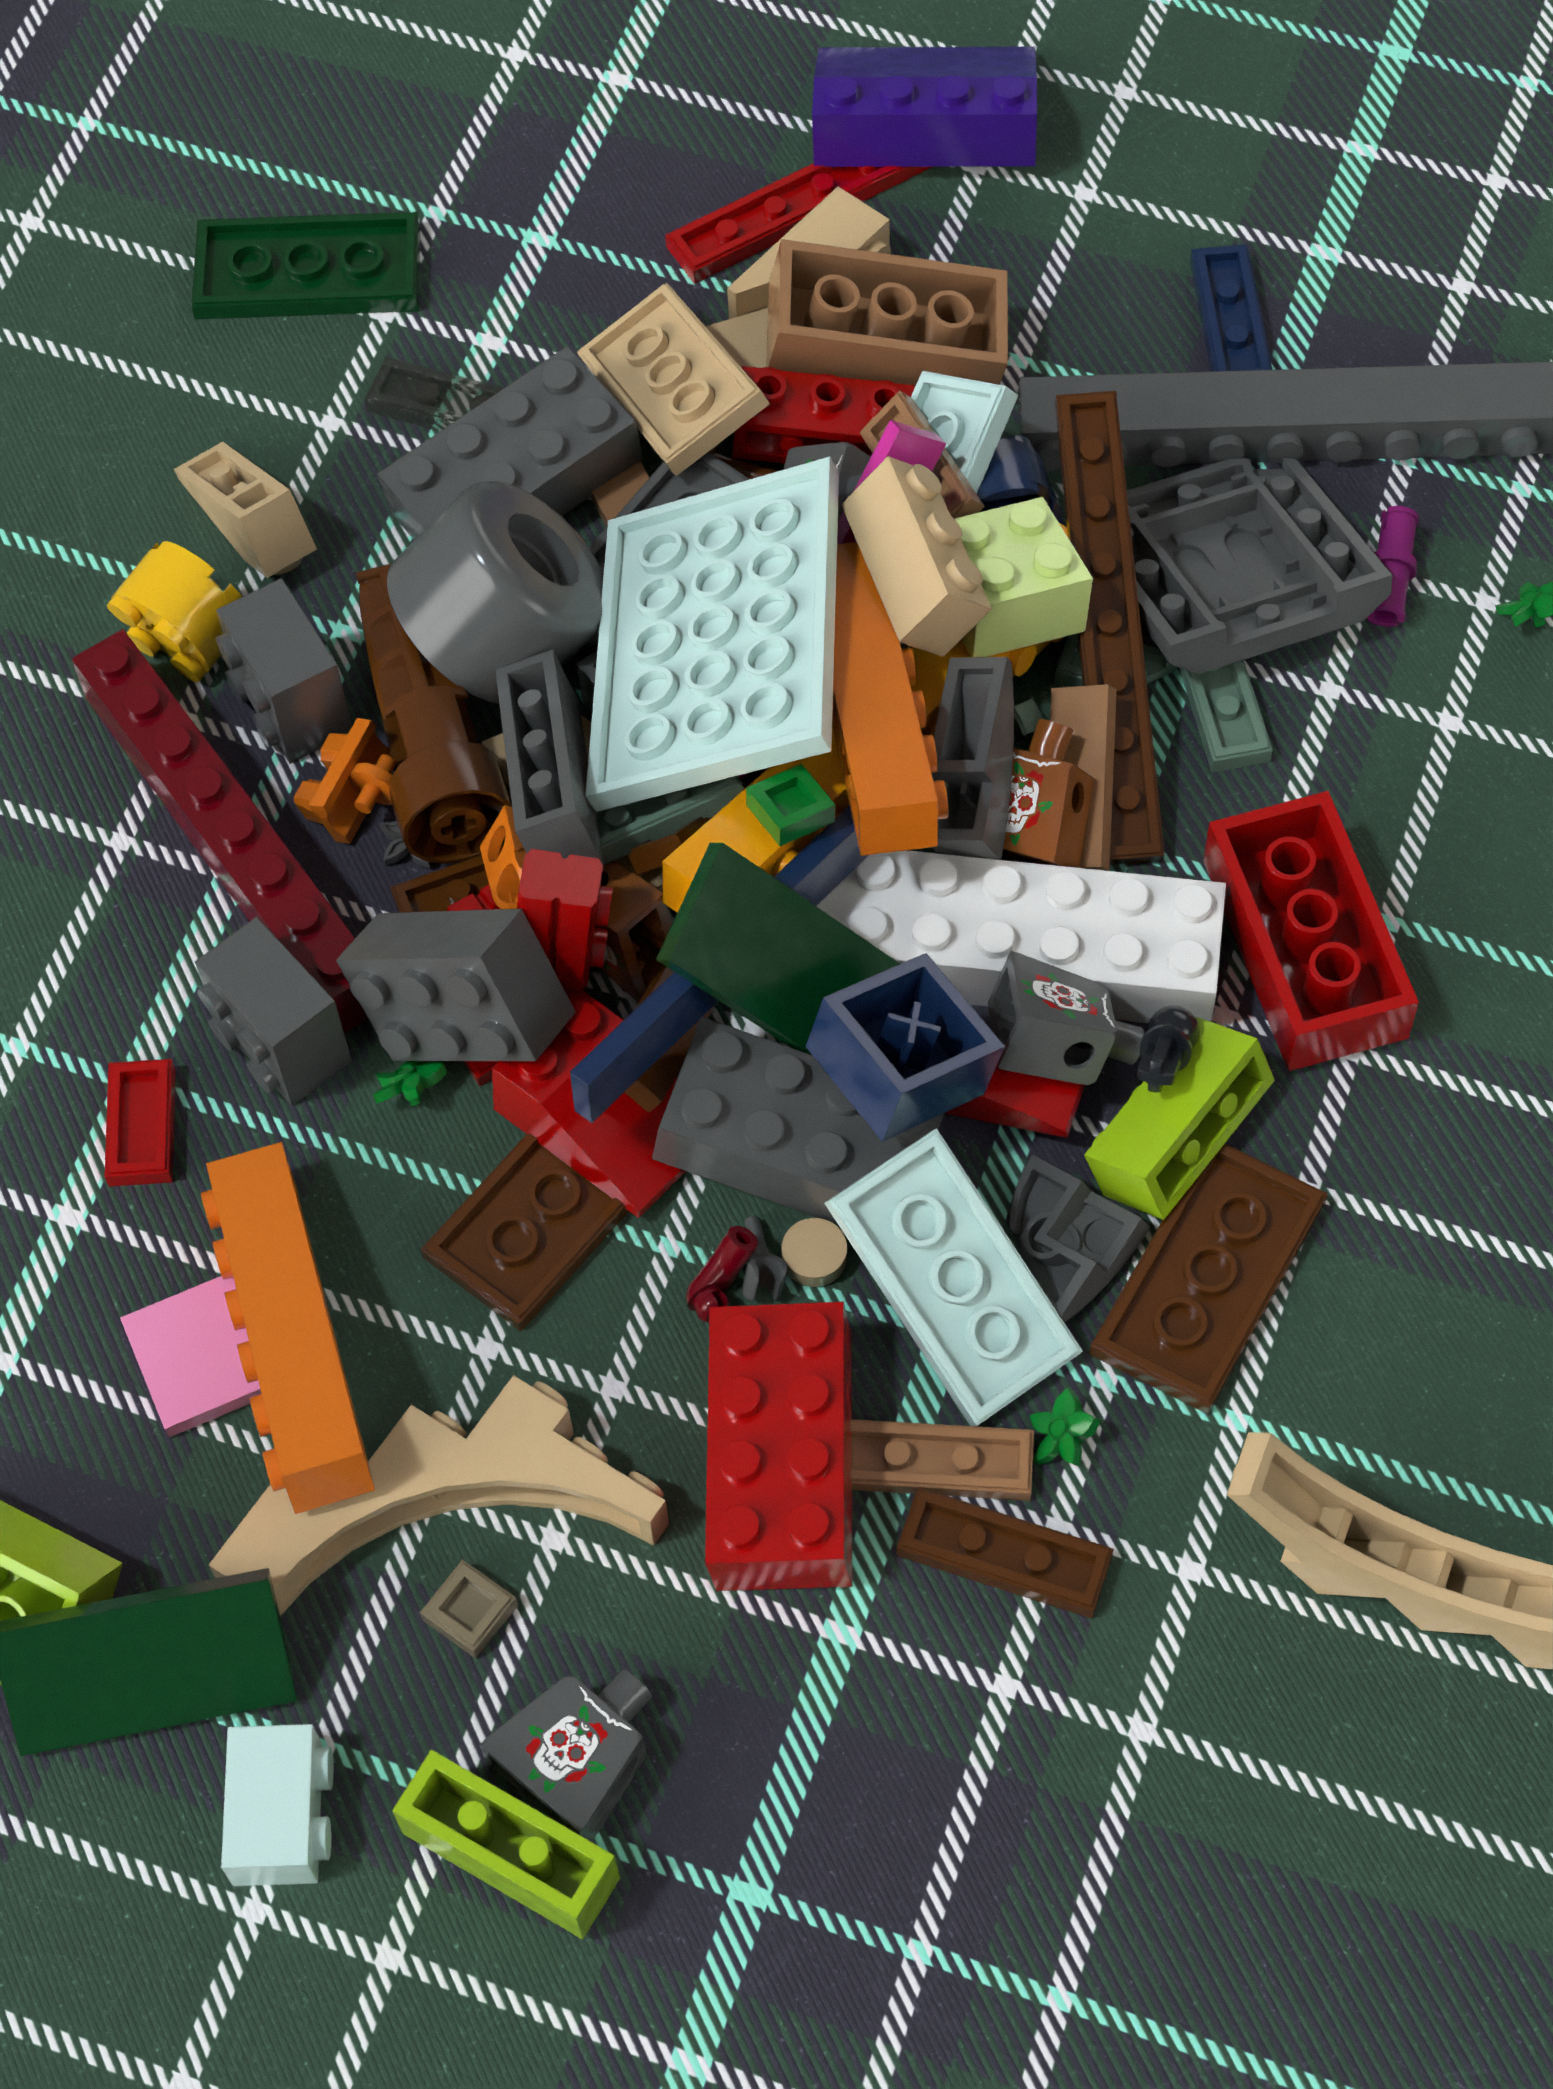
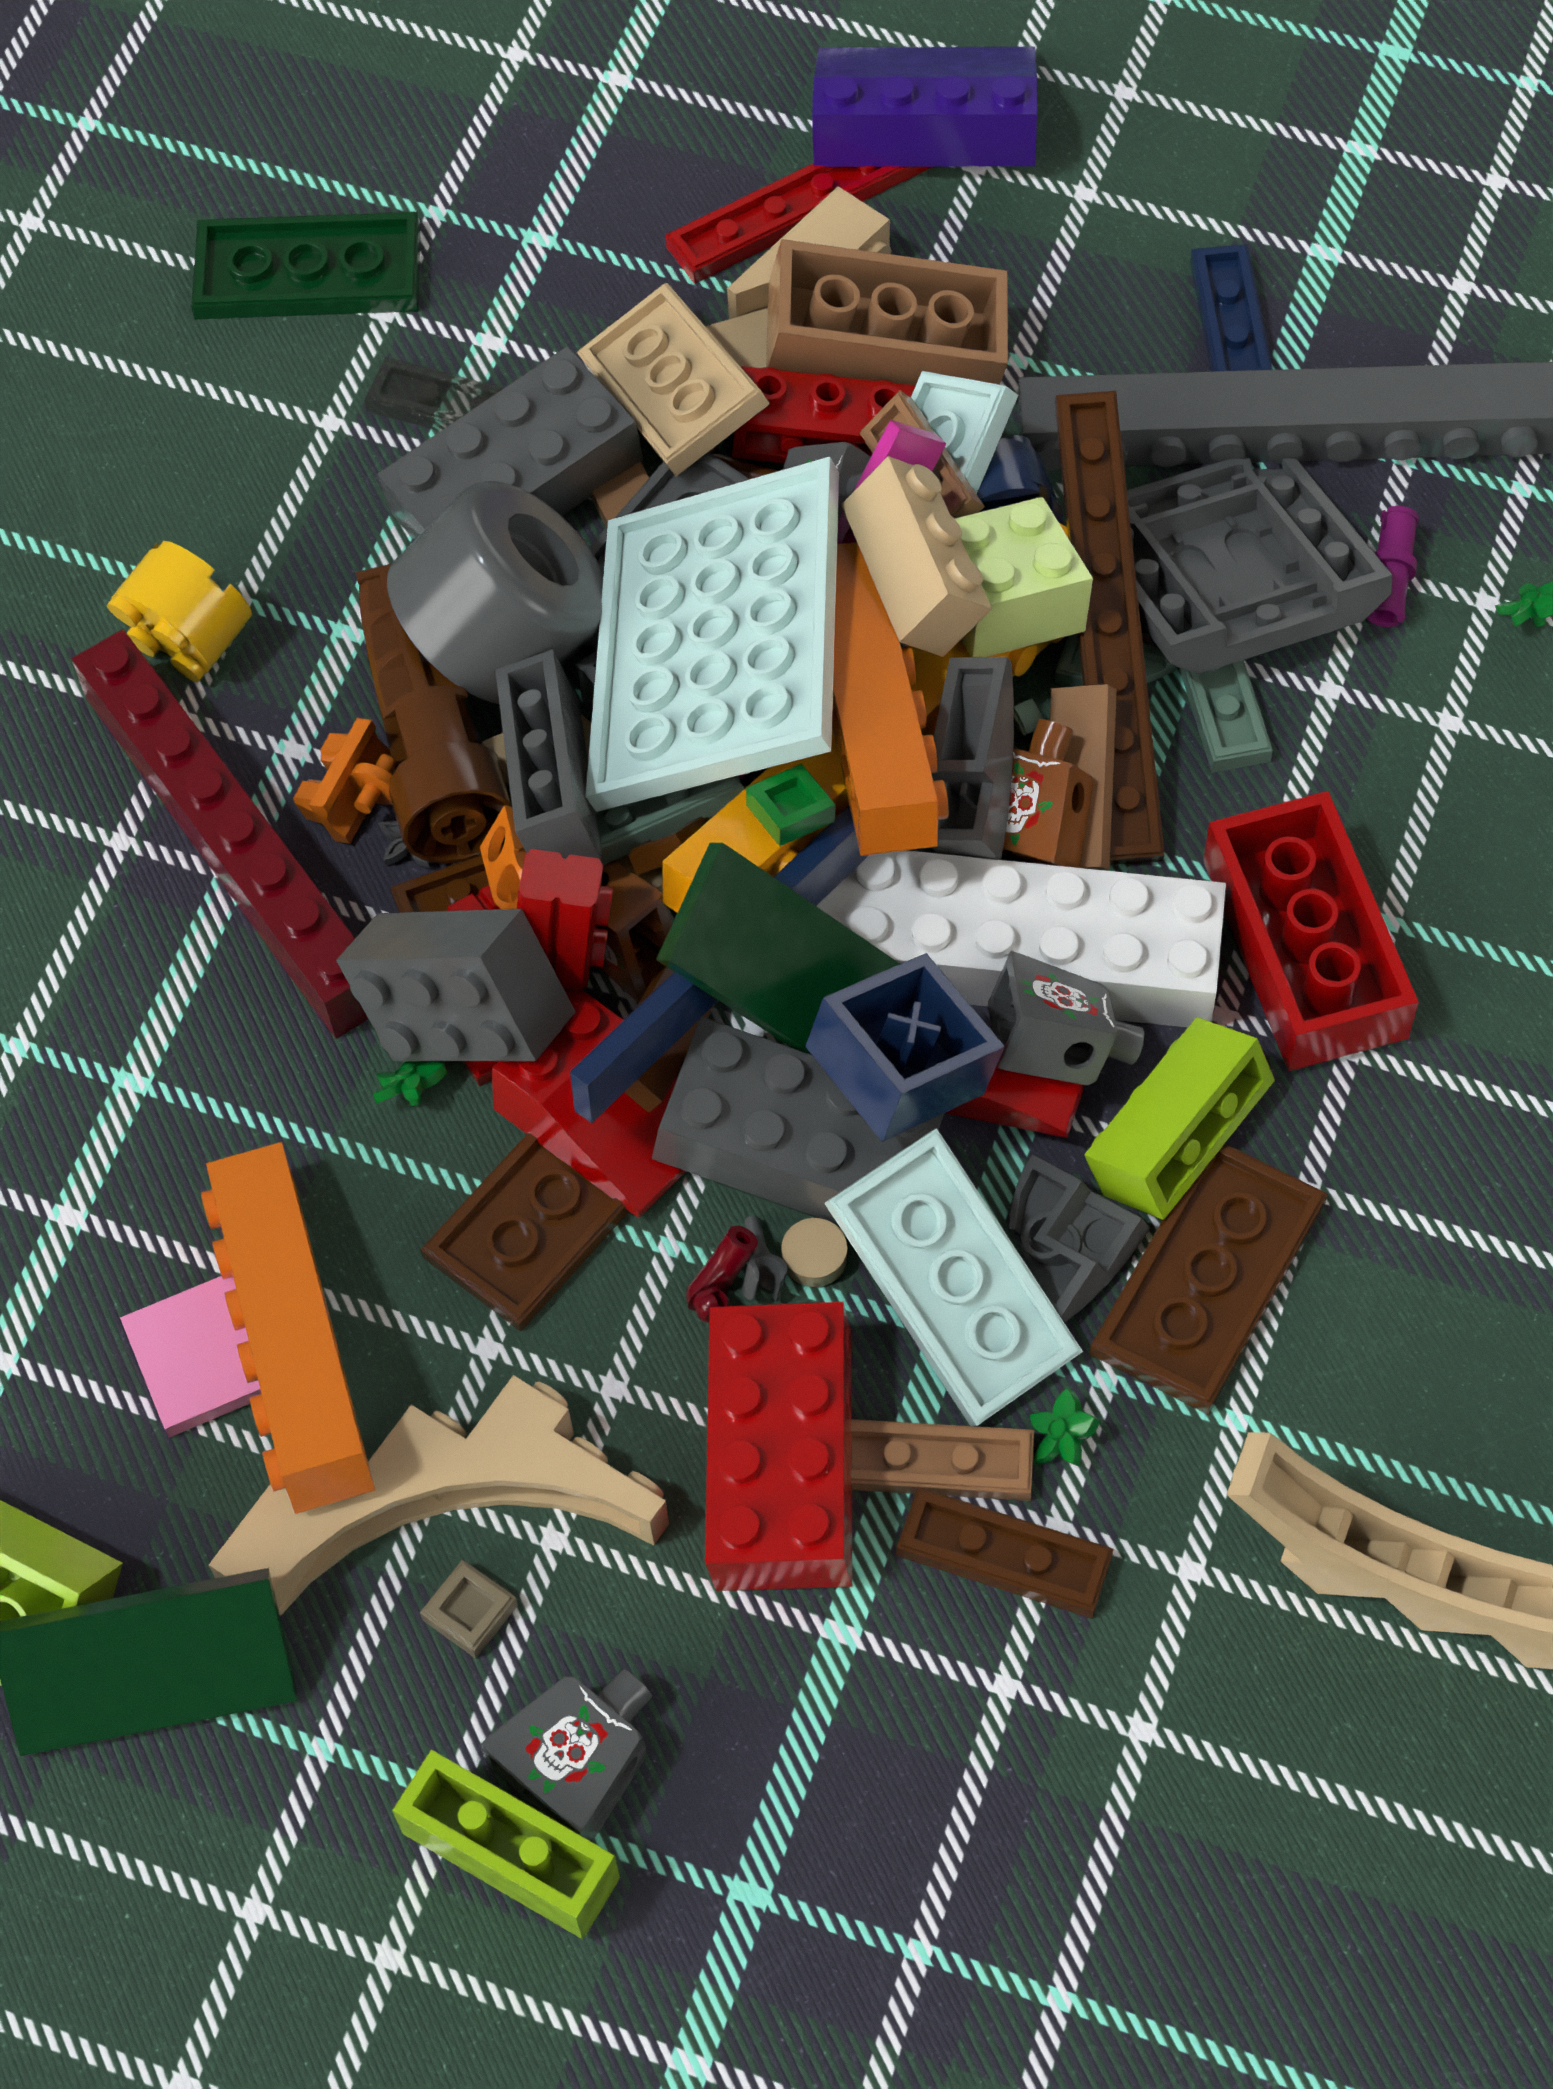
(140, 1122): red tile -> none
(249, 509): tan slope -> none
(272, 1012): dark grey brick -> none
(275, 1805): light aqua brick -> none
(282, 671): dark grey brick -> none
(1166, 1046): black axle -> none

